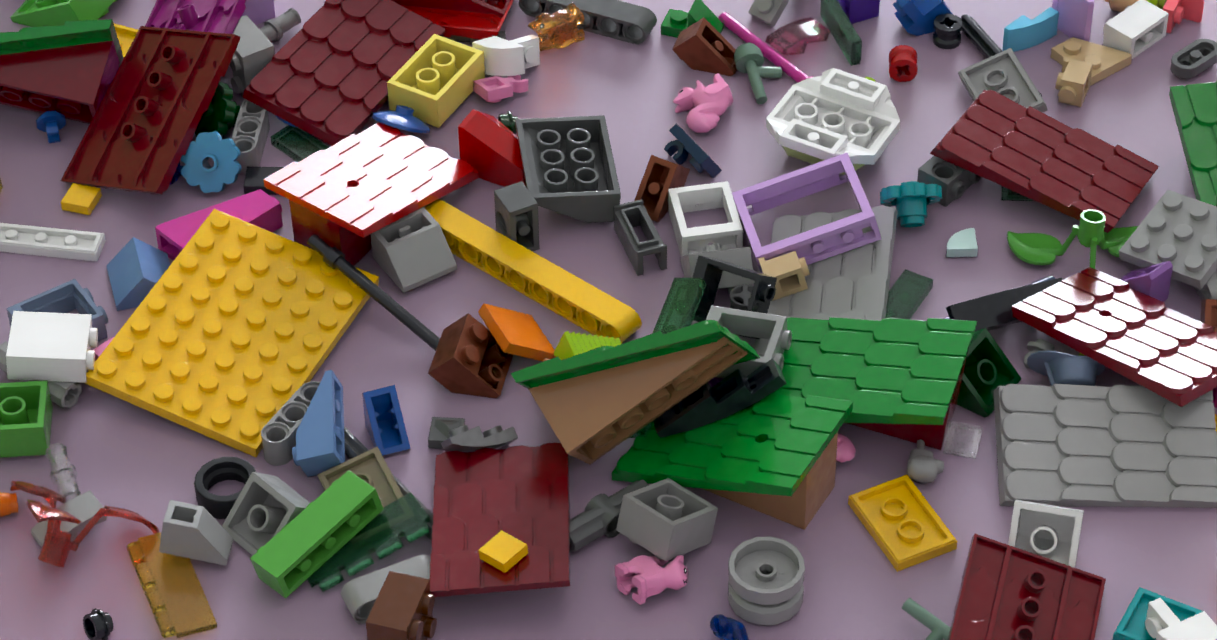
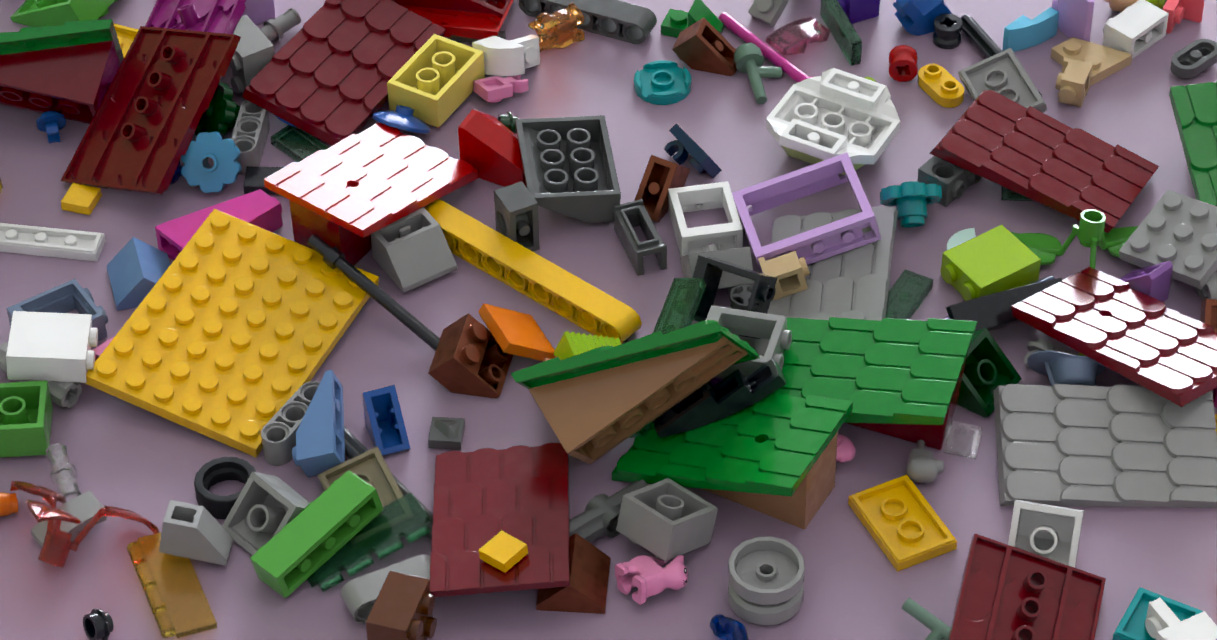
(471, 440): flat silver slope -> none
(587, 582): none -> copper slope
(662, 82): none -> teal tile
(704, 103): bright pink animal -> none
(941, 85): none -> yellow plate
(989, 264): none -> lime brick

